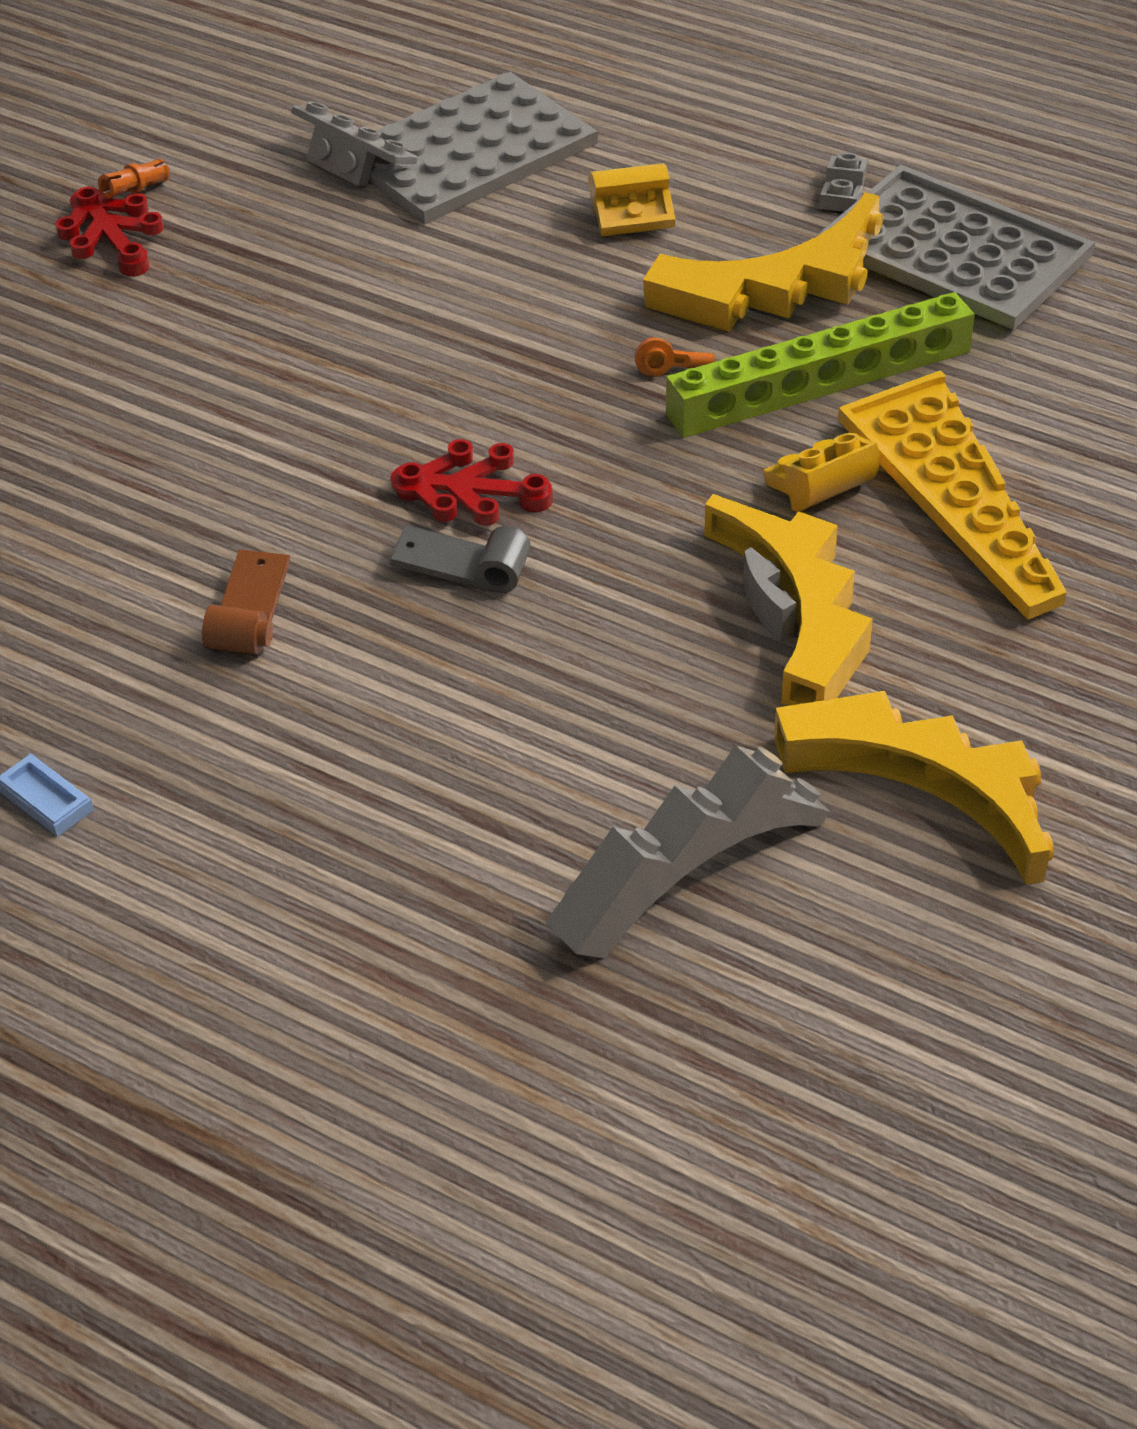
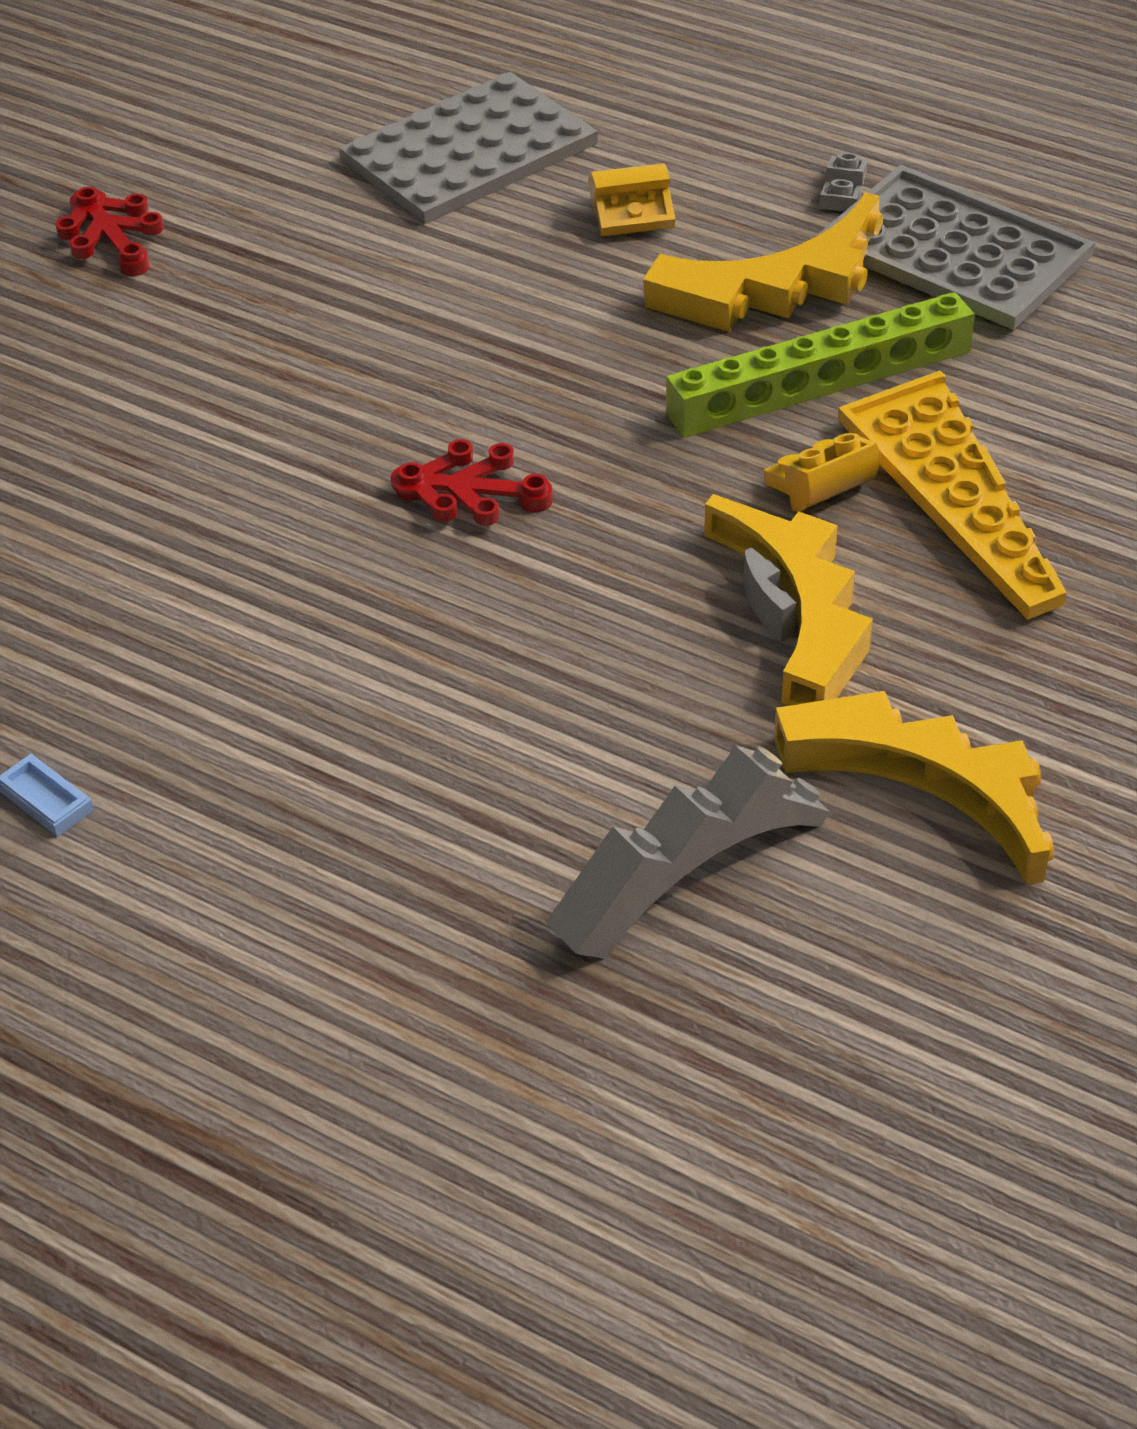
(133, 178): orange pin -> none
(248, 604): dark orange door -> none
(347, 148): light grey bracket -> none
(487, 567): dark grey door -> none
(656, 357): orange plate -> none

